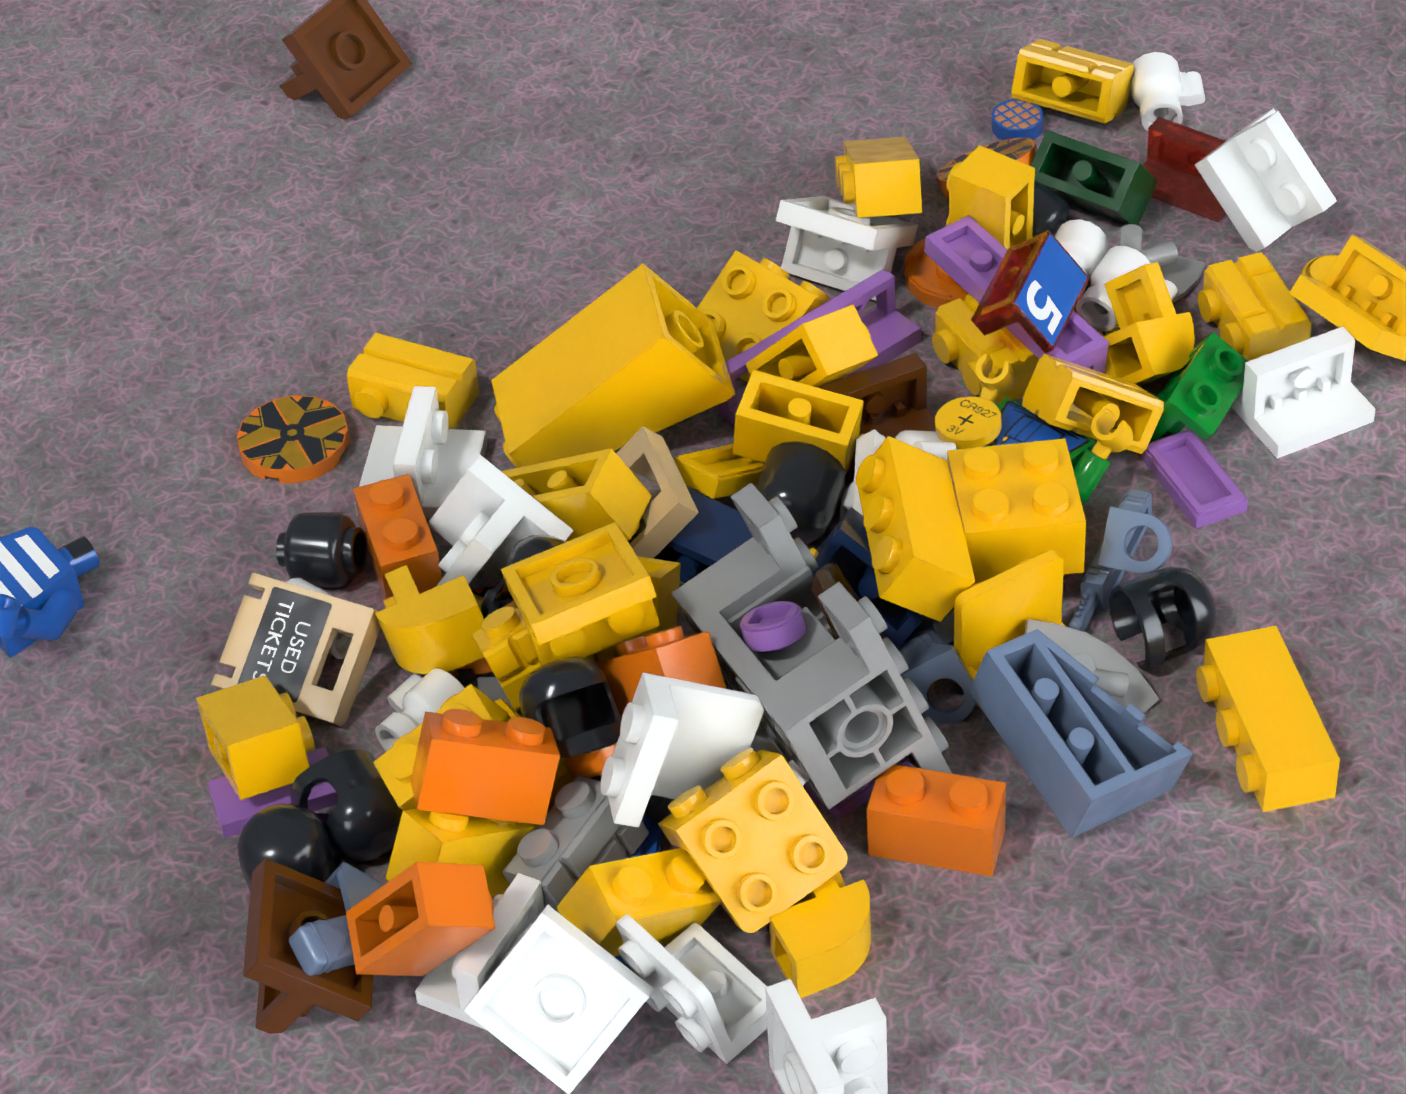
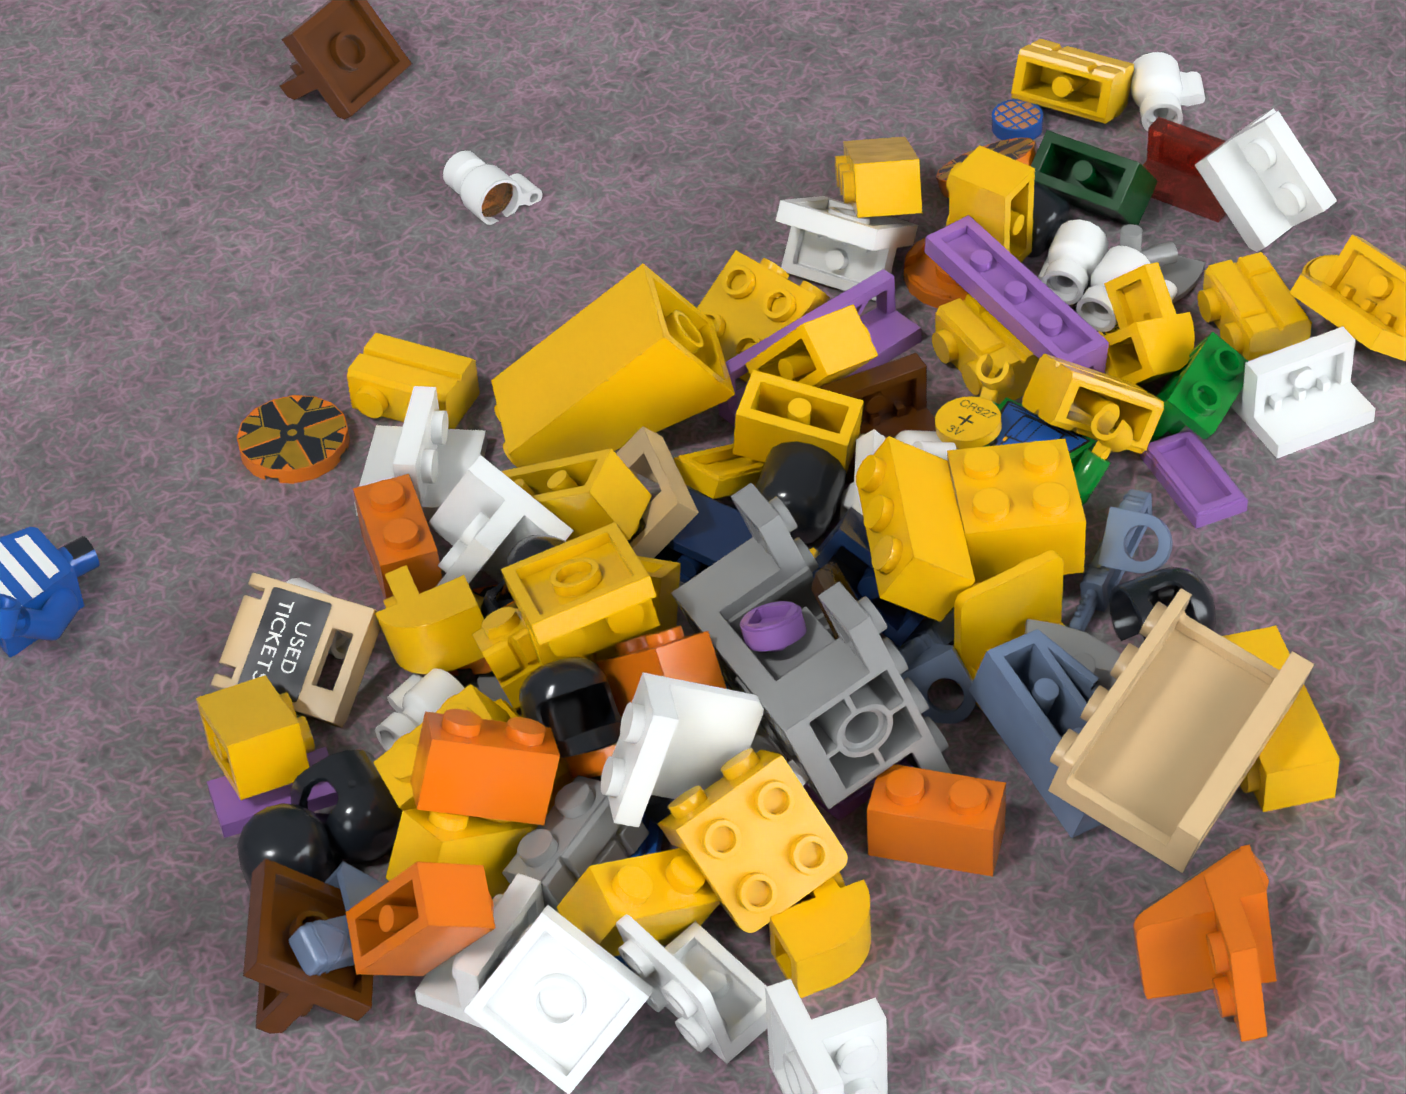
(322, 549): black head -> none
(487, 188): none -> white piece
(1034, 287): panel -> none
(1173, 733): none -> tan panel
(1212, 937): none -> orange piece

